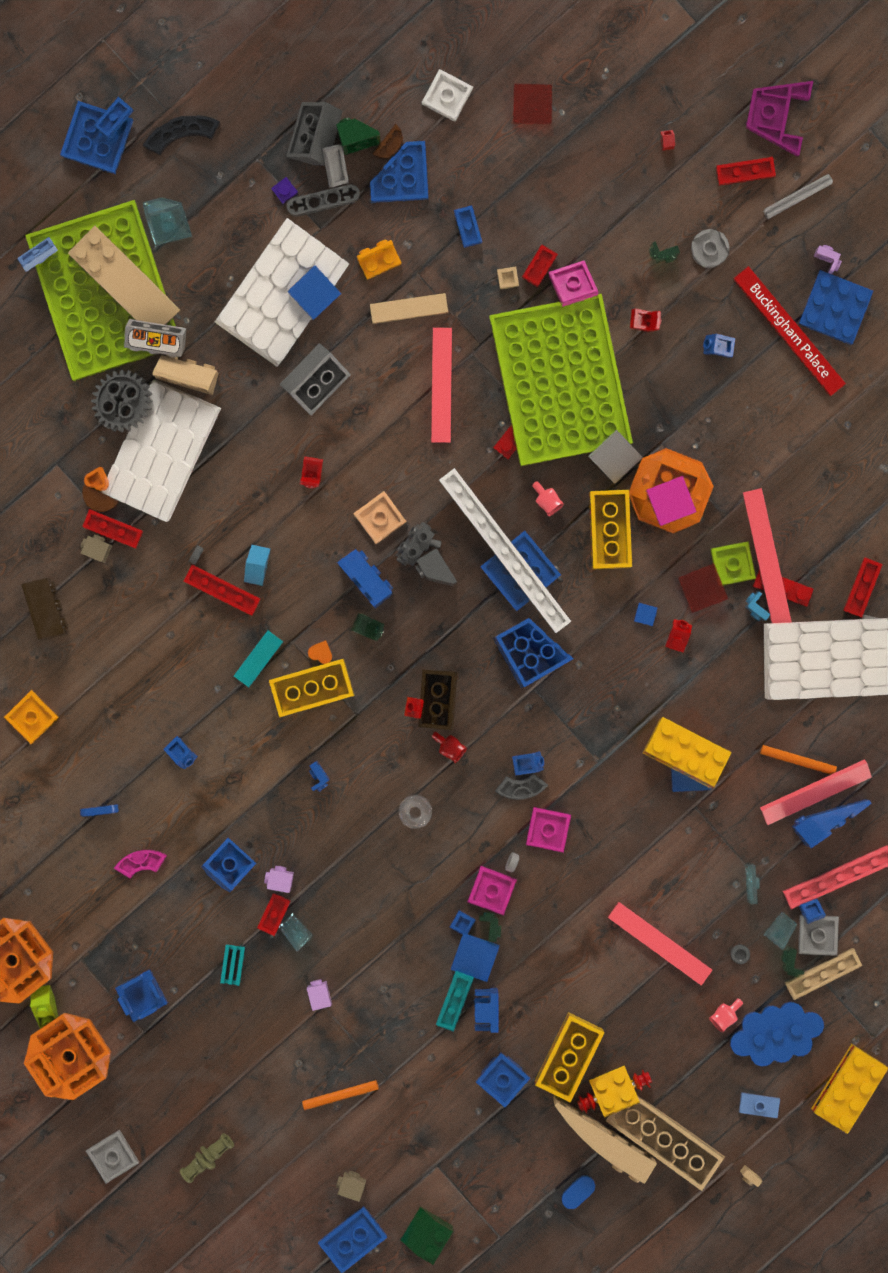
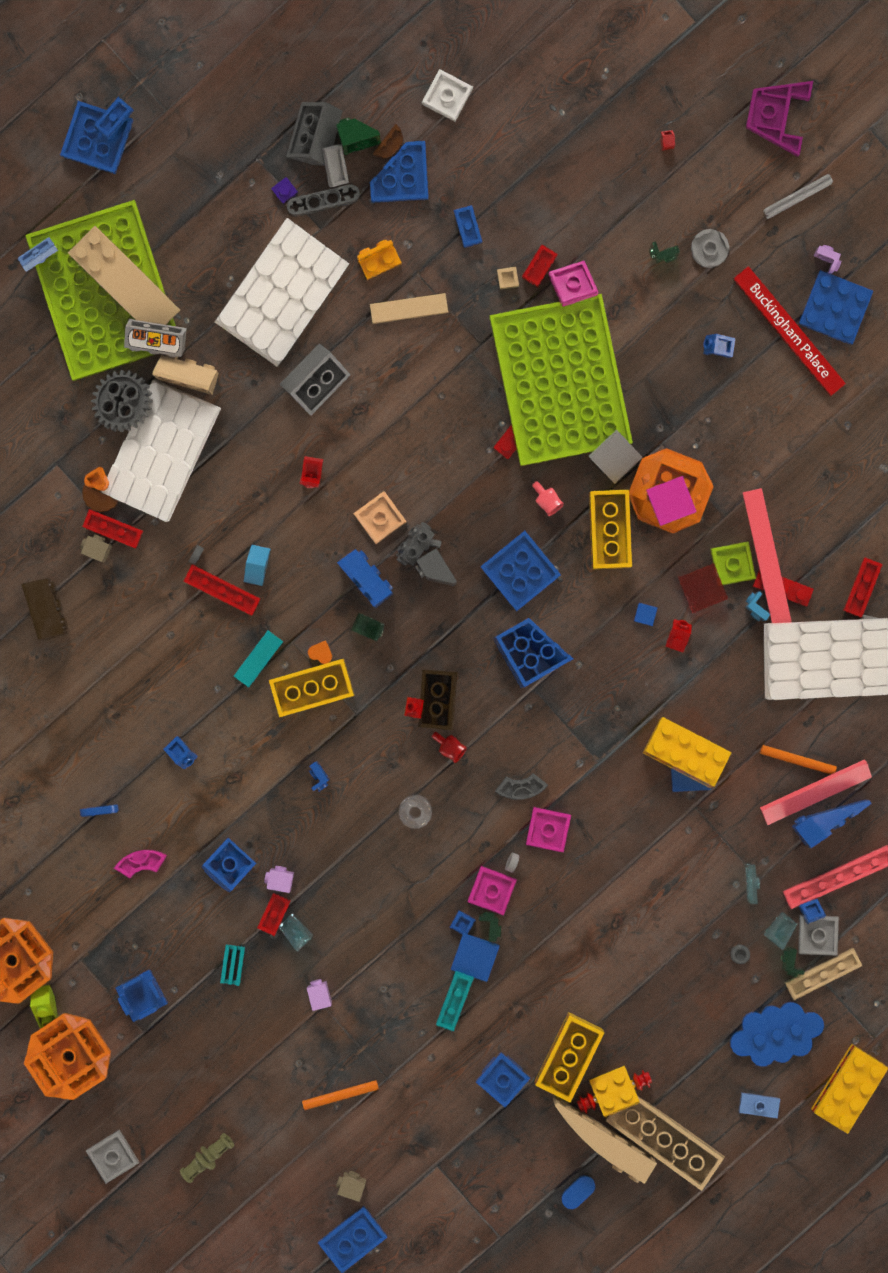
(31, 717): light orange tile -> none
(166, 220): clear light blue slope -> none
(179, 128): black tile -> none
(314, 292): blue tile -> none
(427, 1235): dark green slope -> none
(441, 385): coral tile -> none
(487, 1010): blue panel -> none
(505, 550): white plate -> none
(528, 763): blue bracket -> none
(532, 104): clear red tile -> none
(645, 320): red bracket -> none
(660, 943): coral tile -> none
(725, 1015): coral piece -> none
(745, 171): red plate -> none
(750, 1177): tan plate -> none

